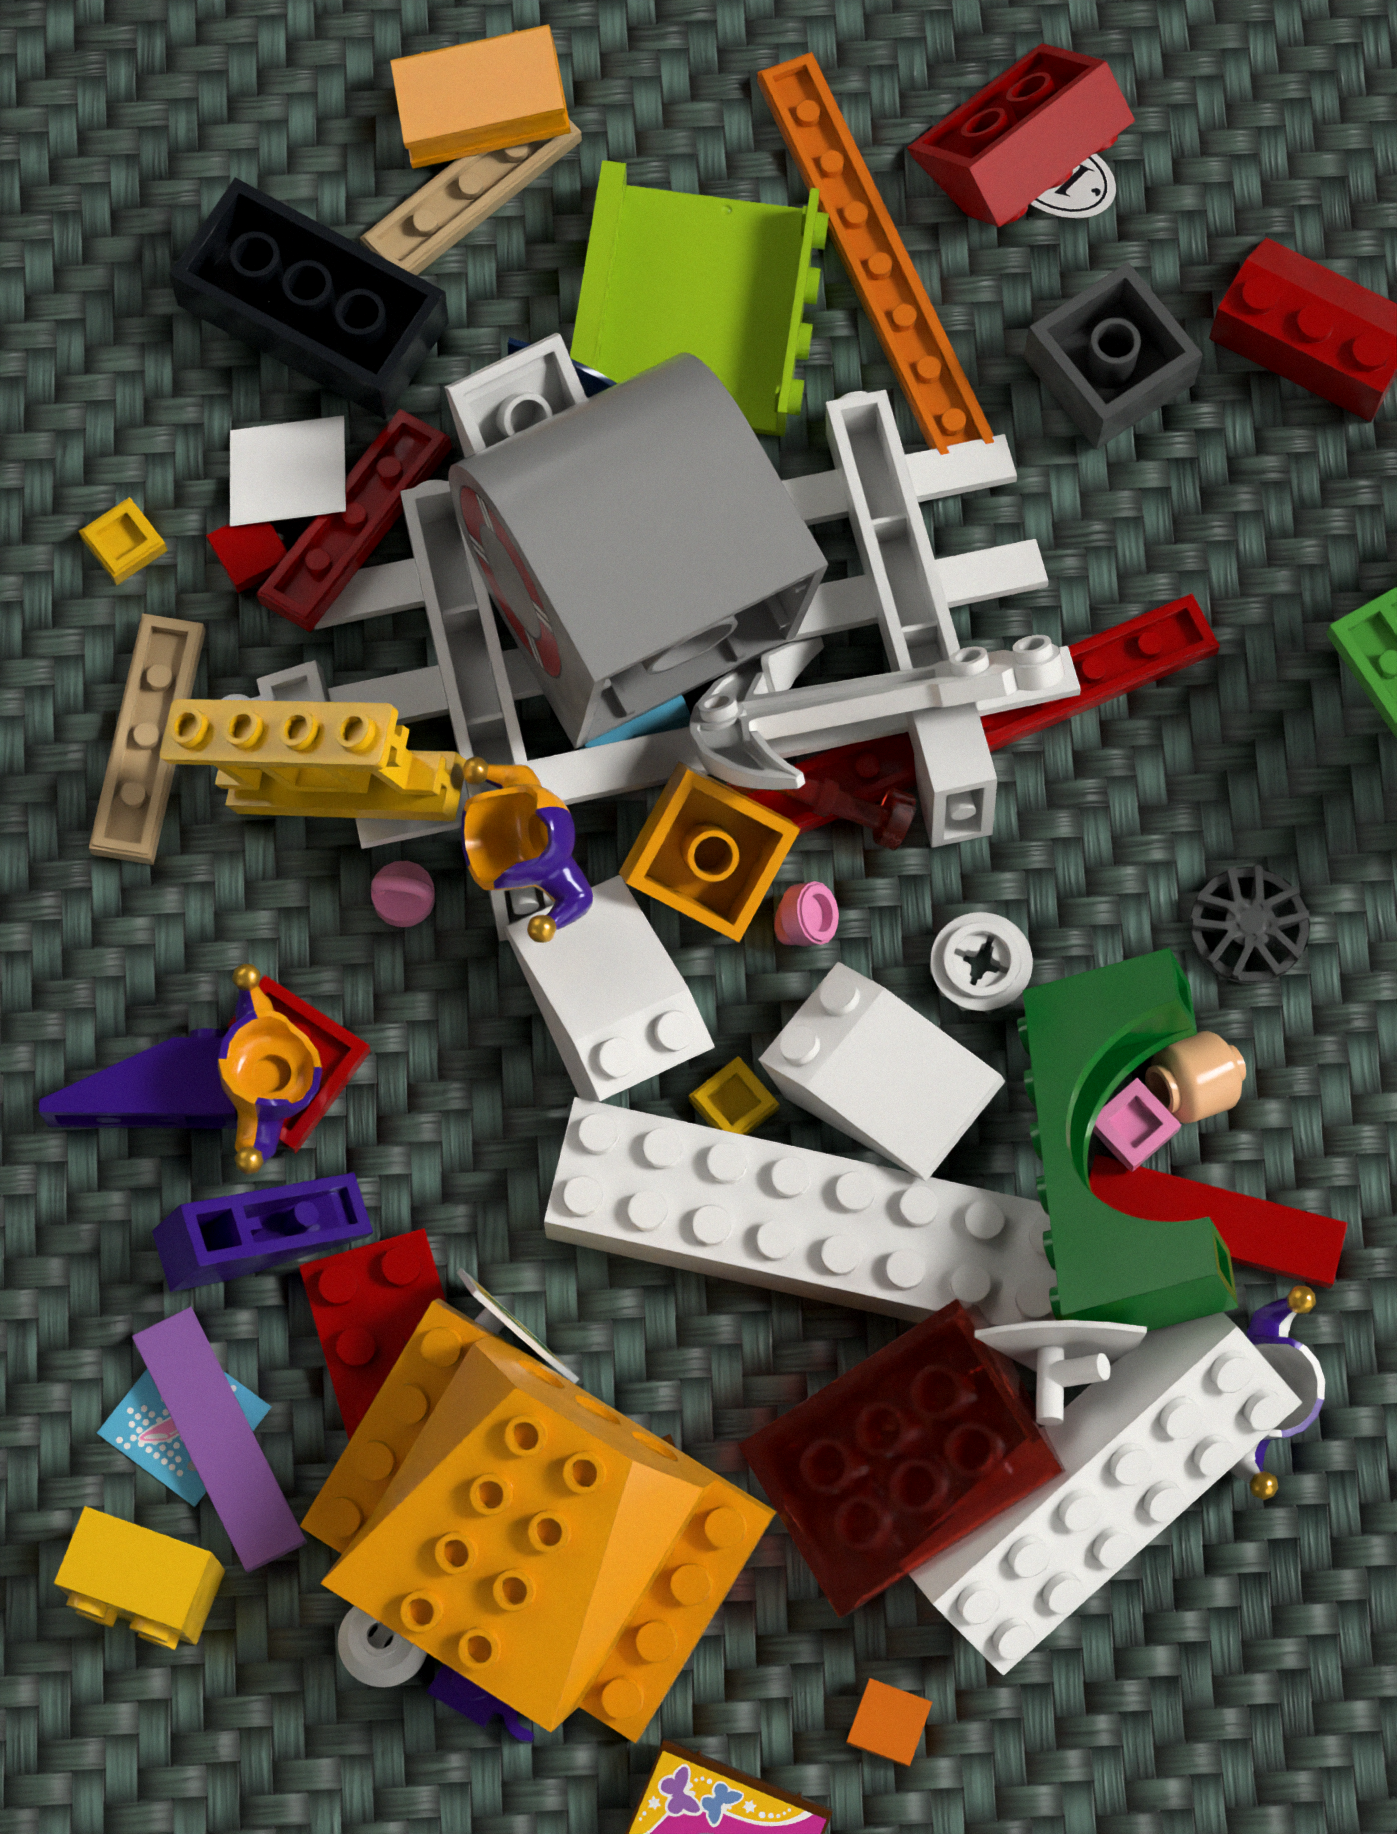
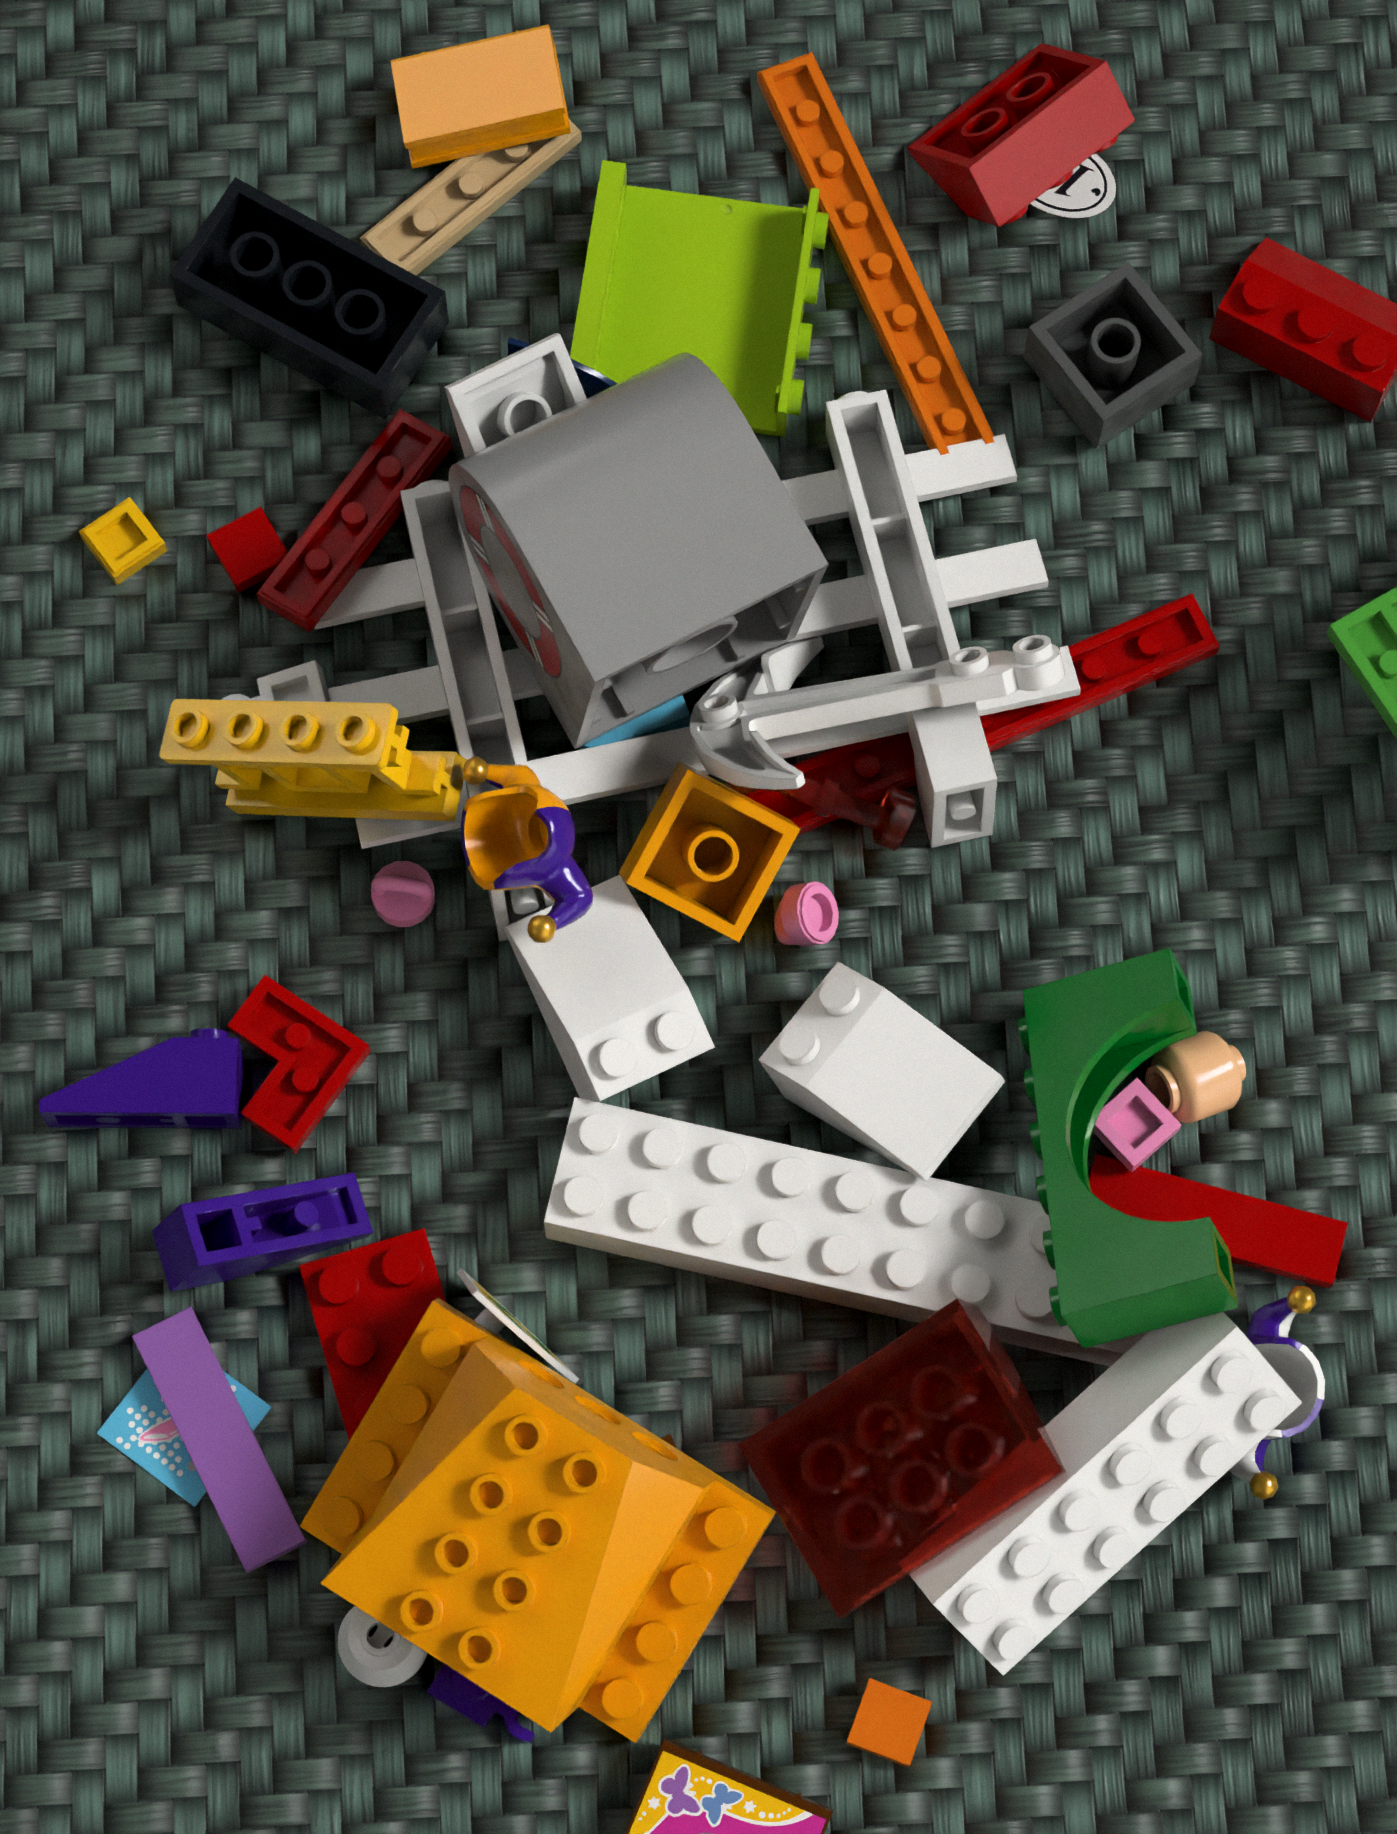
(136, 776): tan tile -> none
(139, 1577): yellow brick -> none
(264, 1070): light orange piece -> none
(287, 471): white sticker -> none
(734, 1099): yellow tile -> none
(965, 938): white gear -> none
(1063, 1355): white shield -> none
(1250, 924): dark grey wheel -> none

